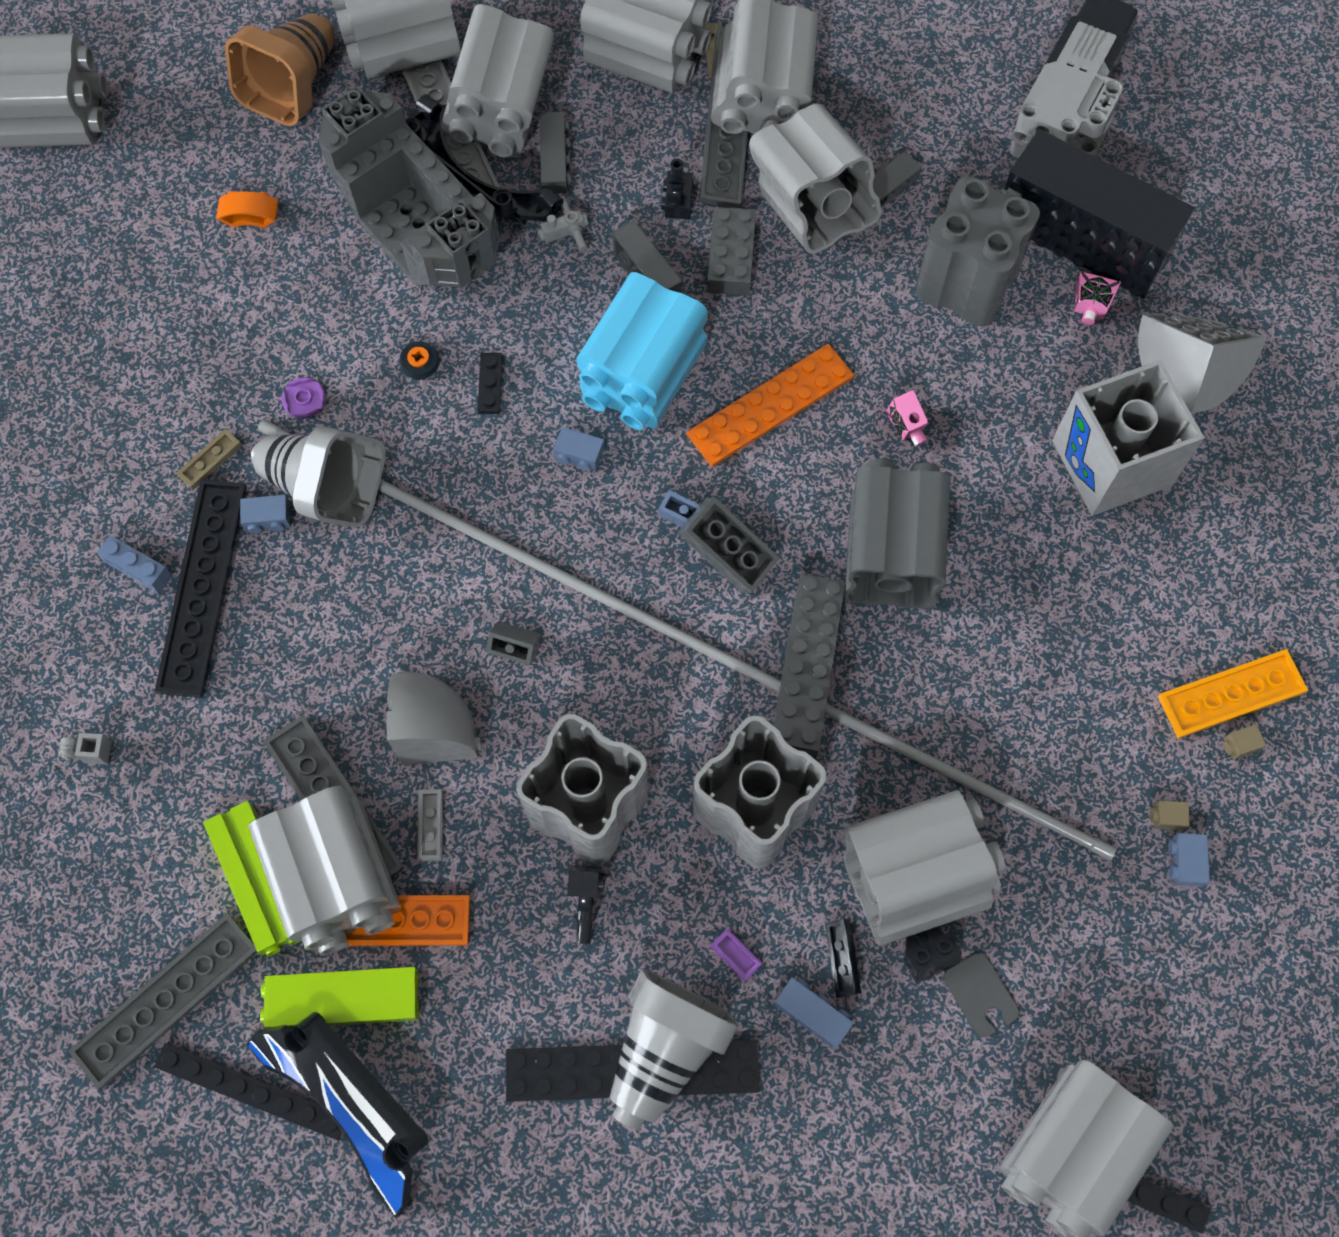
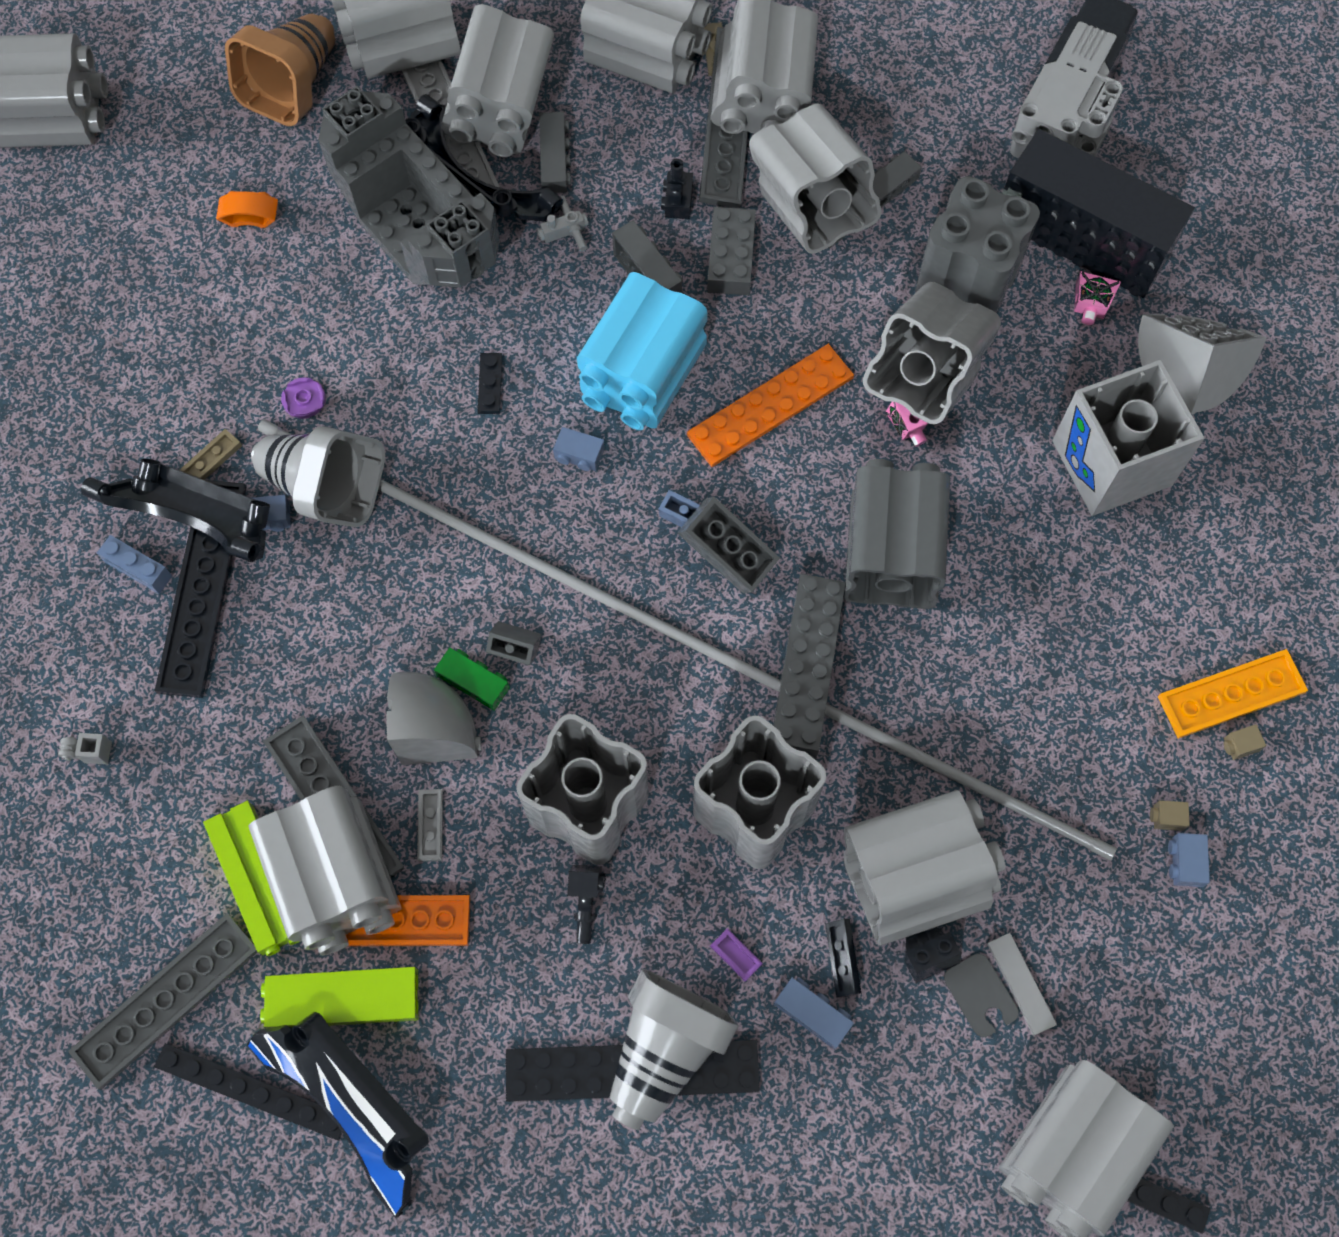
(176, 495): none -> black panel
(425, 366): black wheel -> none
(472, 678): none -> green brick
(931, 352): none -> light grey brick
(1021, 984): none -> light grey tile

